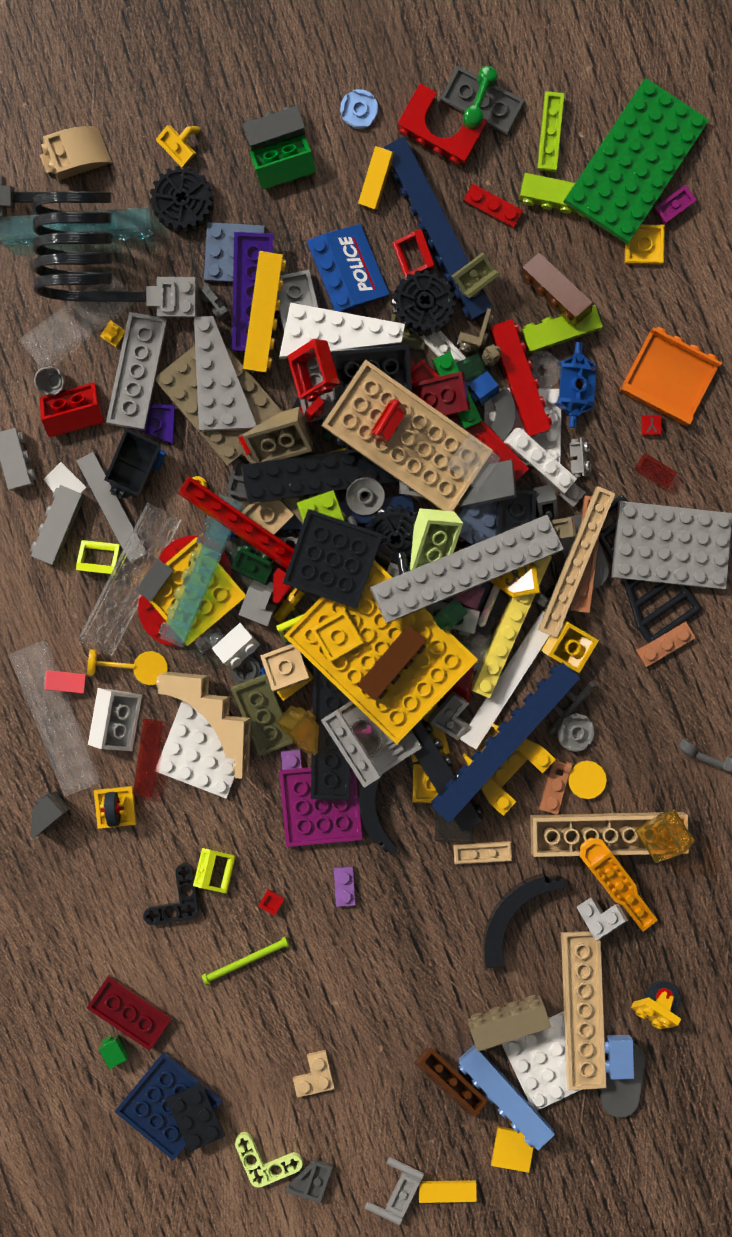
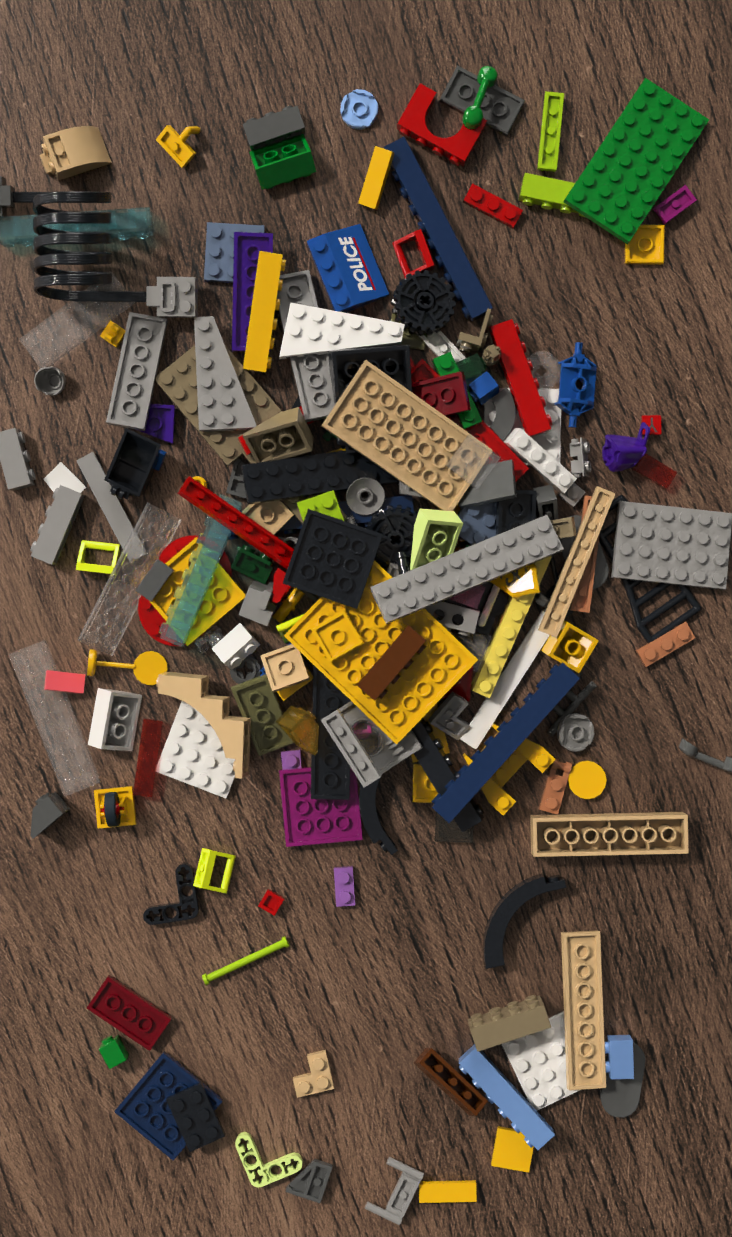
(71, 410): red slope -> none
(177, 185): black piece -> none
(209, 297): dark grey wing -> none
(300, 373): red window -> none
(315, 409): red plate -> none
(388, 421): red tile -> none
(450, 615): clear green brick -> none
(475, 276): olive bracket -> none
(482, 852): tan tile -> none
(556, 289): reddish brown brick -> none
(557, 331): lime brick -> none
(601, 922): light grey plate -> none
(616, 881): light orange piece -> none
(624, 451): none -> dark purple piece
(659, 1005): yellow plate -> none
(665, 836): clear yellow slope -> none
(670, 376): orange panel -> none

